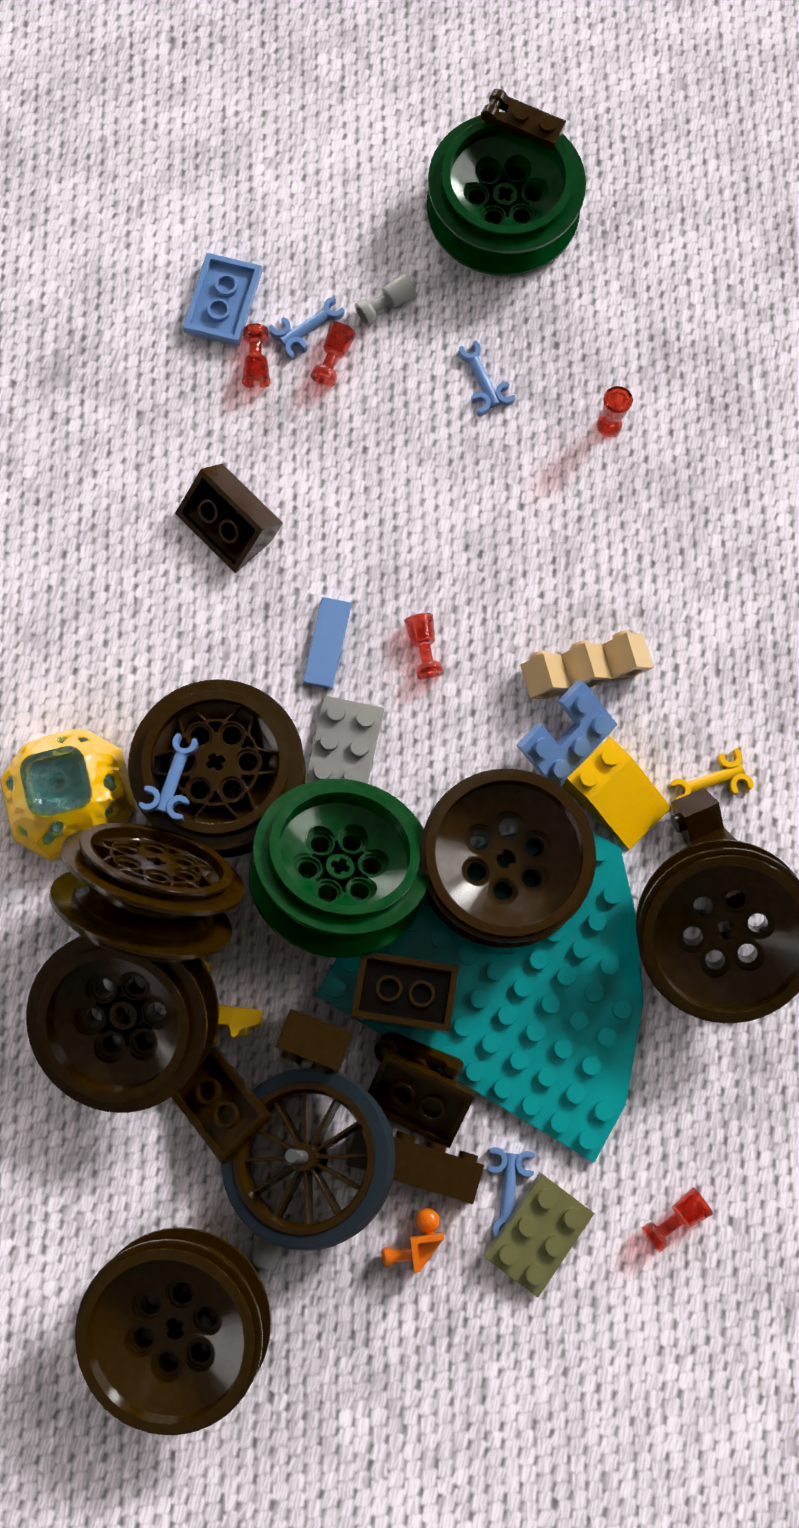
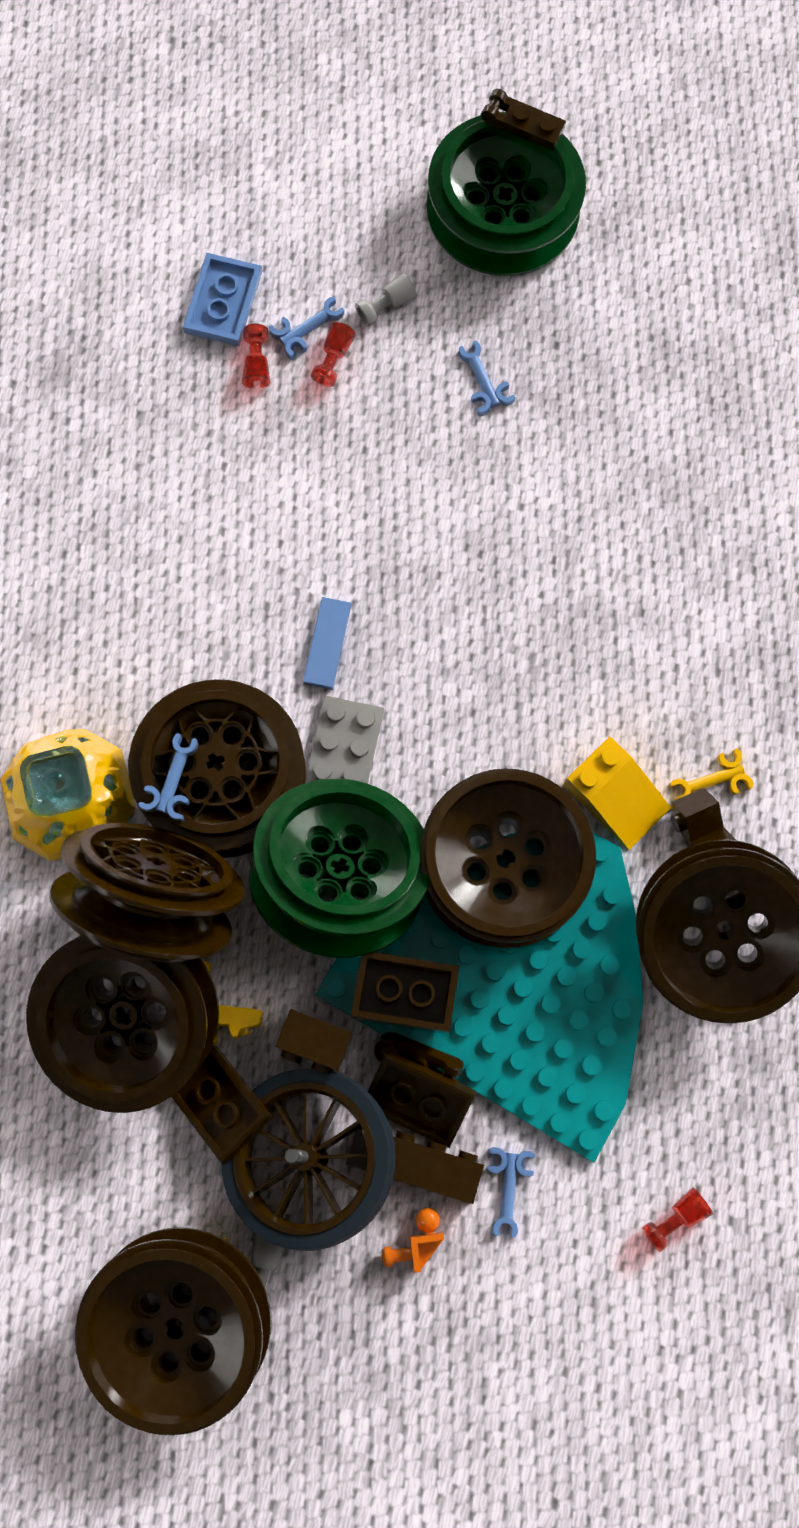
(227, 516): dark brown slope -> none
(422, 634): clear red piece -> none
(538, 1234): olive plate -> none
(590, 728): medium blue plate -> none
(616, 404): clear red piece -> none
(619, 658): tan brick -> none

